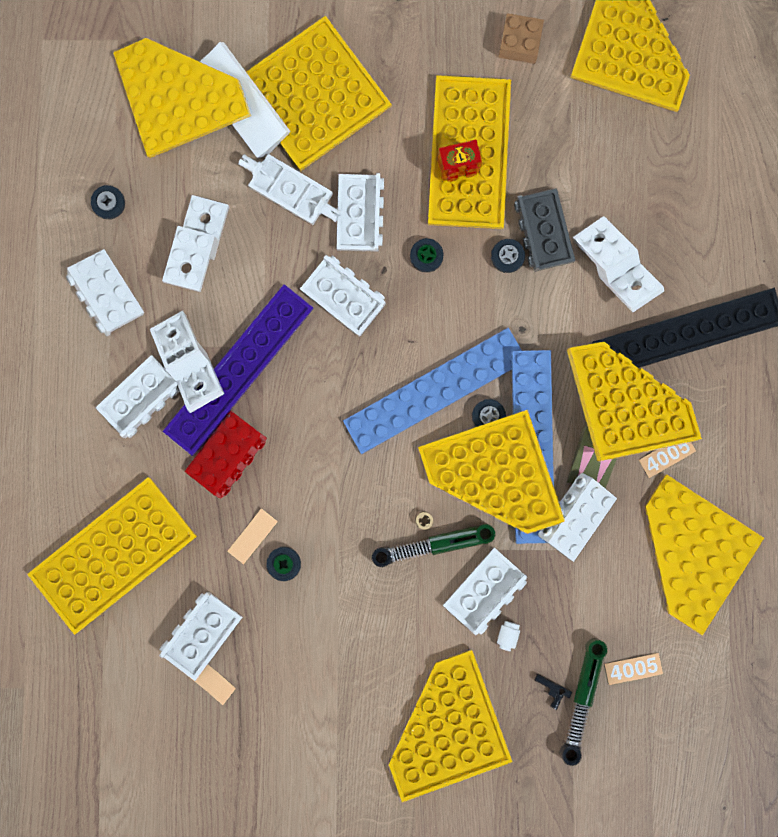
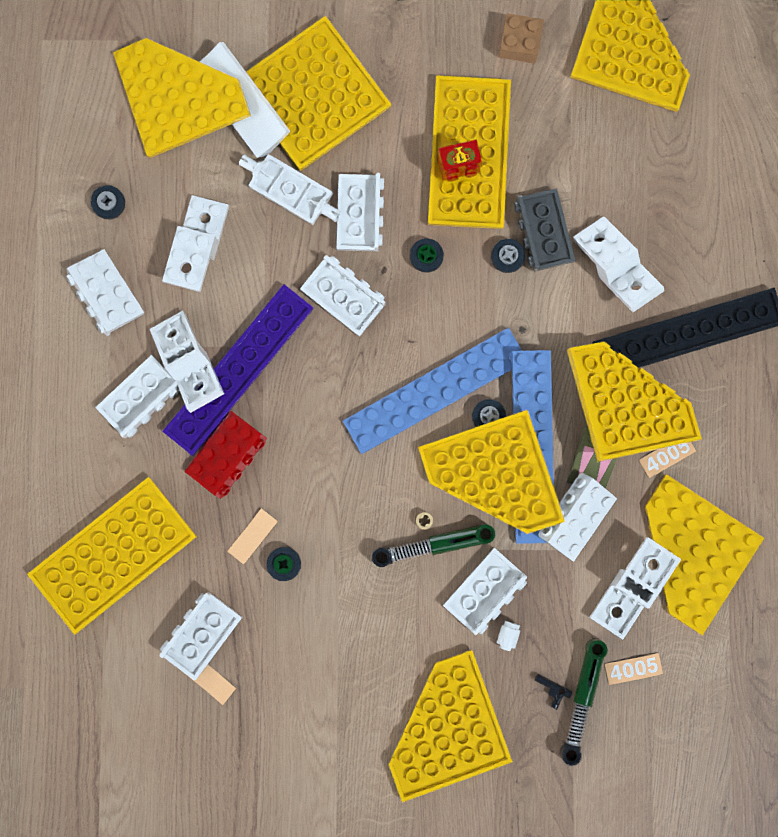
(635, 588): none -> white bracket

